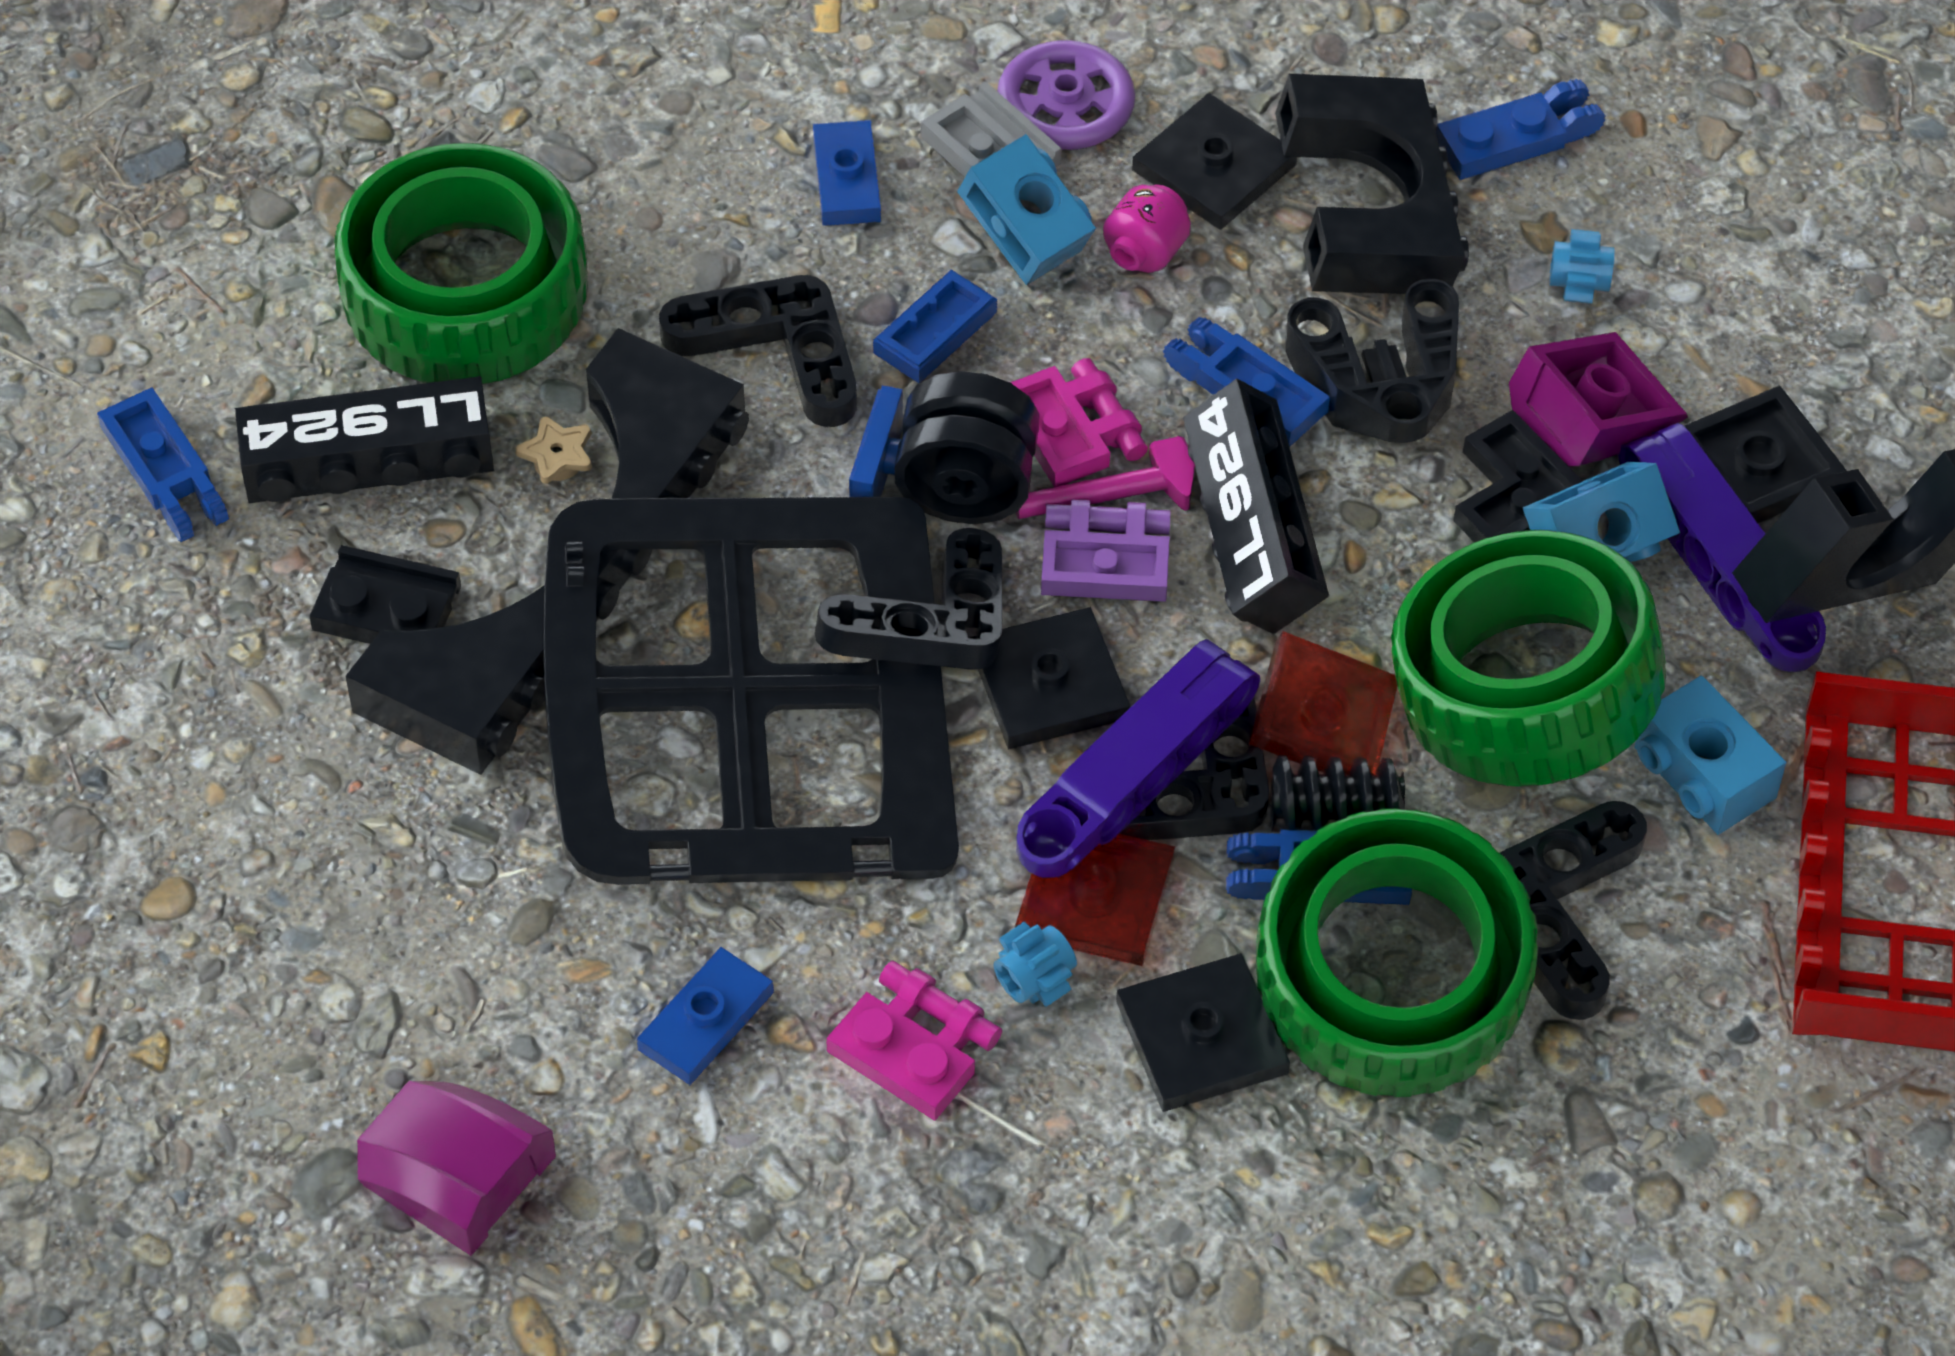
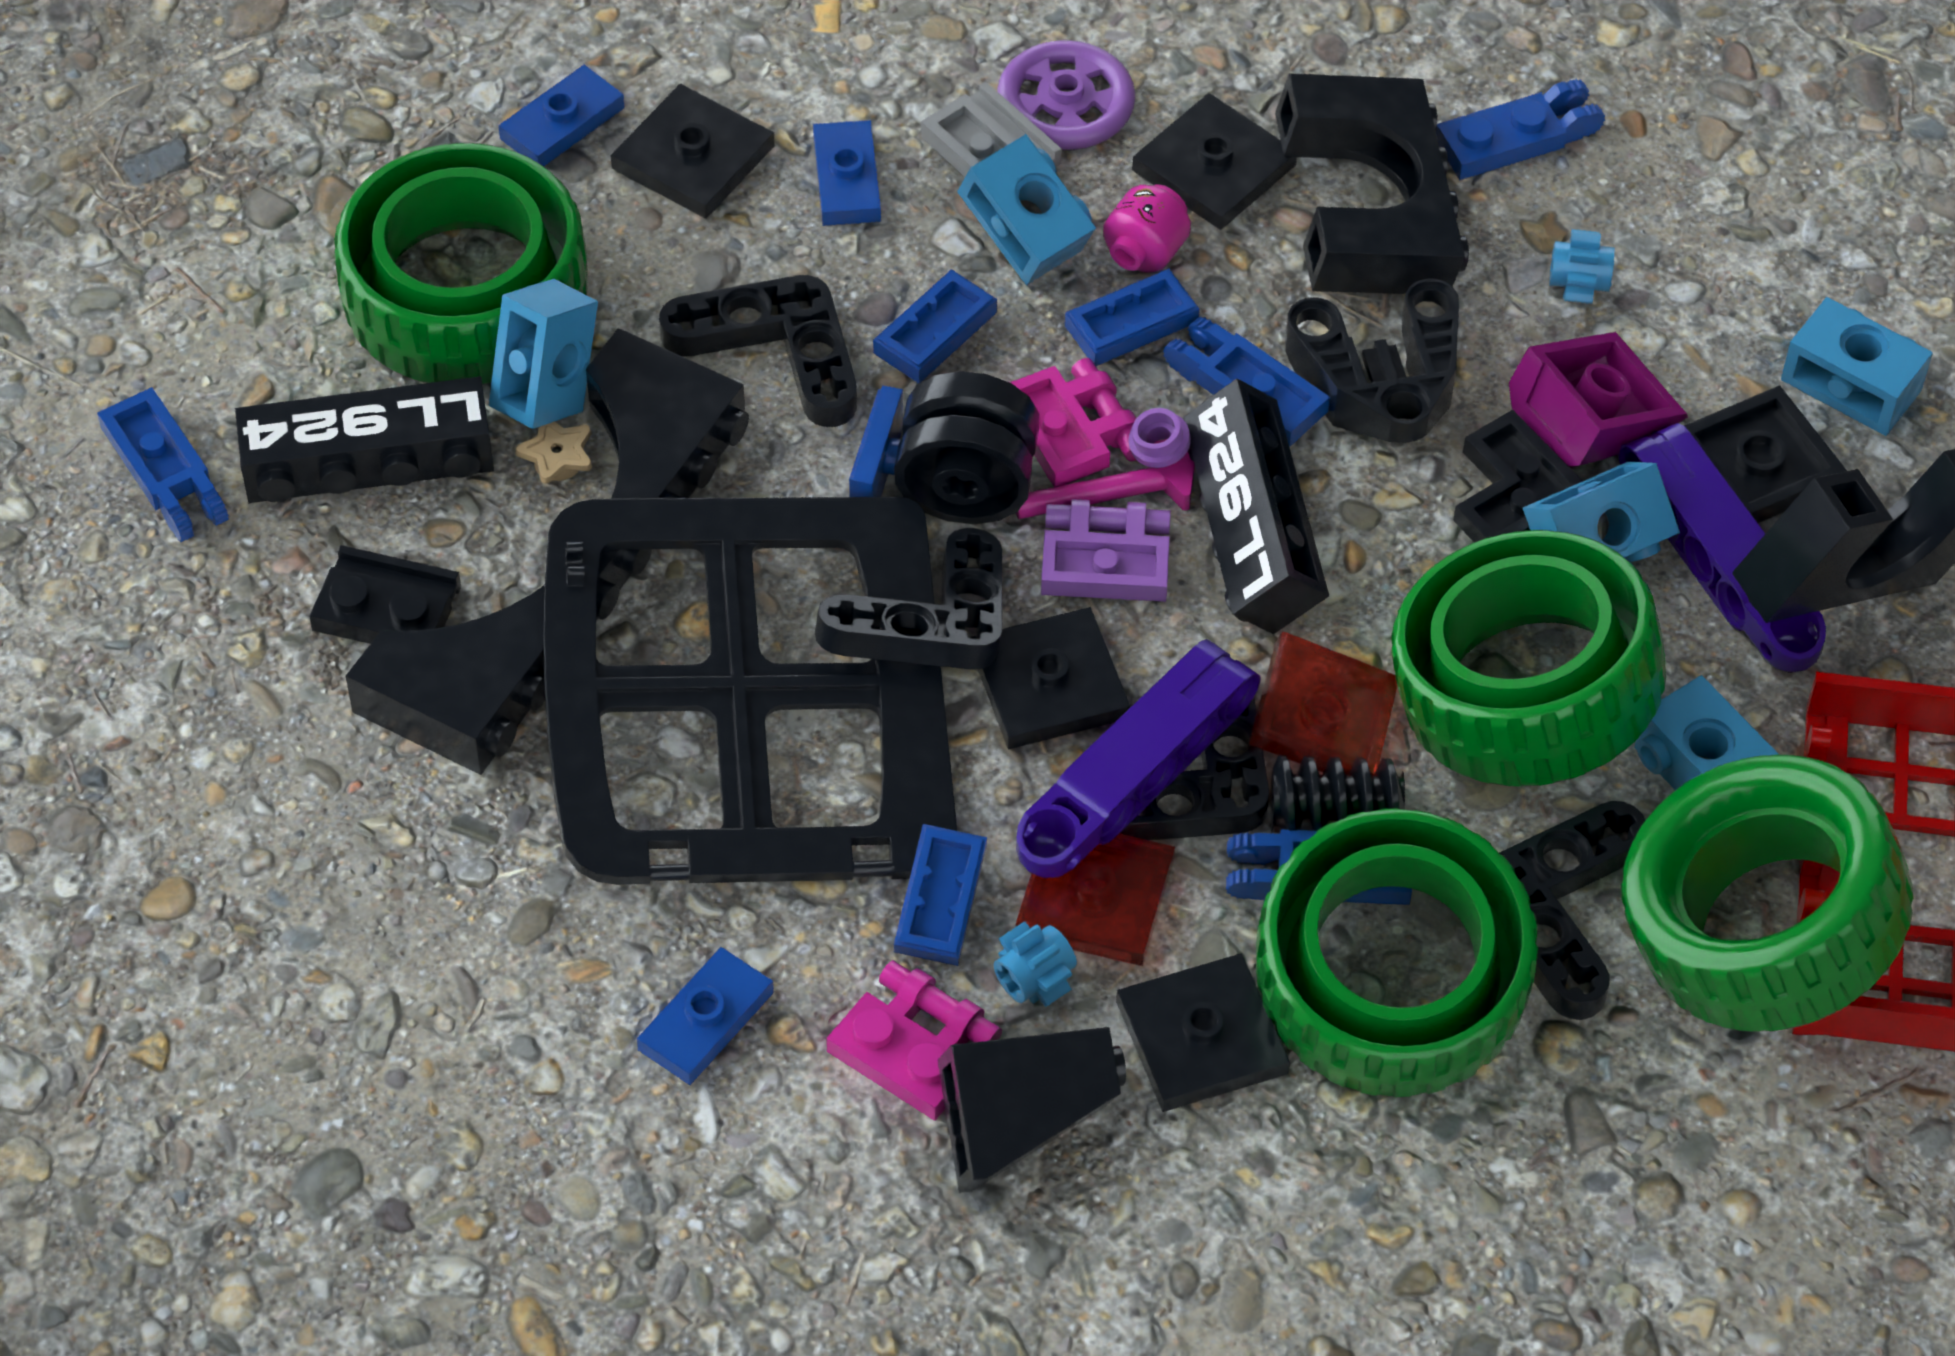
(452, 1158): magenta slope -> none
(542, 353): none -> dark azure brick
(562, 116): none -> blue plate
(692, 150): none -> black plate
(940, 895): none -> blue plate
(1022, 1094): none -> black slope
(1131, 317): none -> blue plate
(1157, 425): none -> medium lavender plate
(1748, 818): none -> green tyre
(1856, 366): none -> dark azure brick

